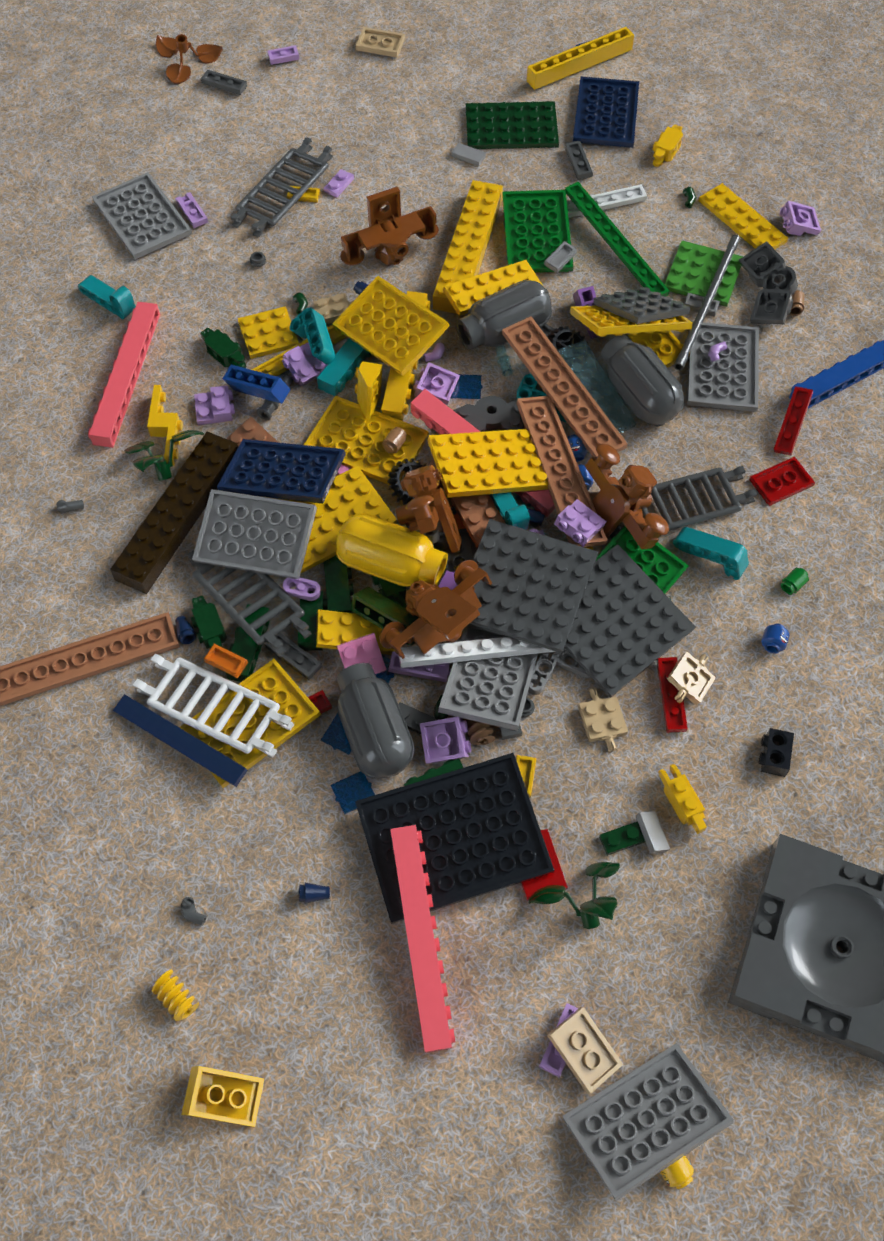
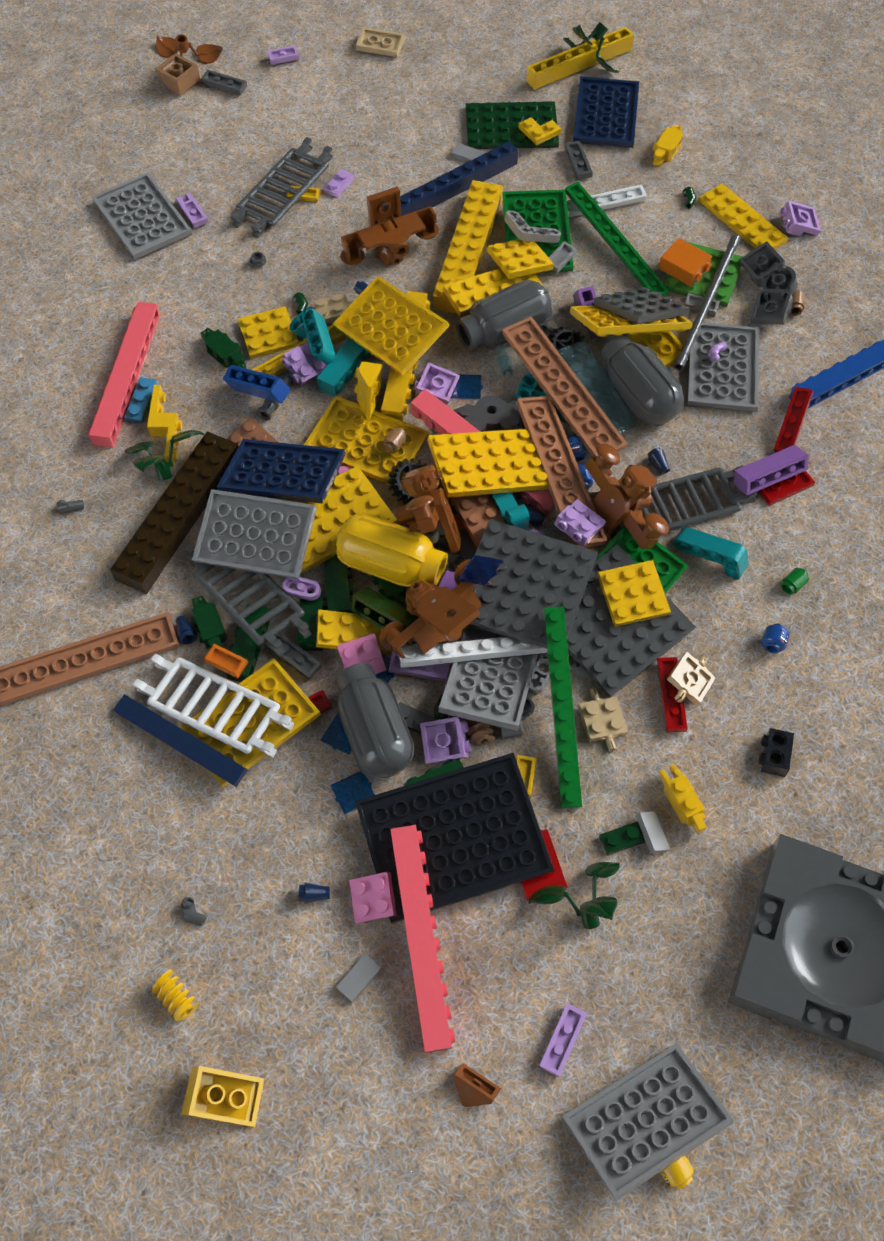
(116, 301): teal beam -> none
(140, 400): none -> dark azure plate
(178, 73): none -> medium nougat slope
(214, 405): lavender plate -> none
(358, 978): none -> light grey tile
(373, 897): none -> bright pink plate
(437, 352): lavender arm -> none
(459, 179): none -> dark blue brick
(474, 1088): none -> dark orange slope
(481, 570): none -> clear blue piece
(519, 258): none -> yellow plate
(526, 233): none -> light grey beam
(537, 133): none -> yellow plate
(562, 707): none -> green plate
(585, 1050): tan plate -> none
(597, 34): none -> dark green plant
(633, 593): none -> yellow plate
(659, 461): none -> dark blue cone
(685, 262): none -> orange brick
(771, 469): none -> medium lavender brick

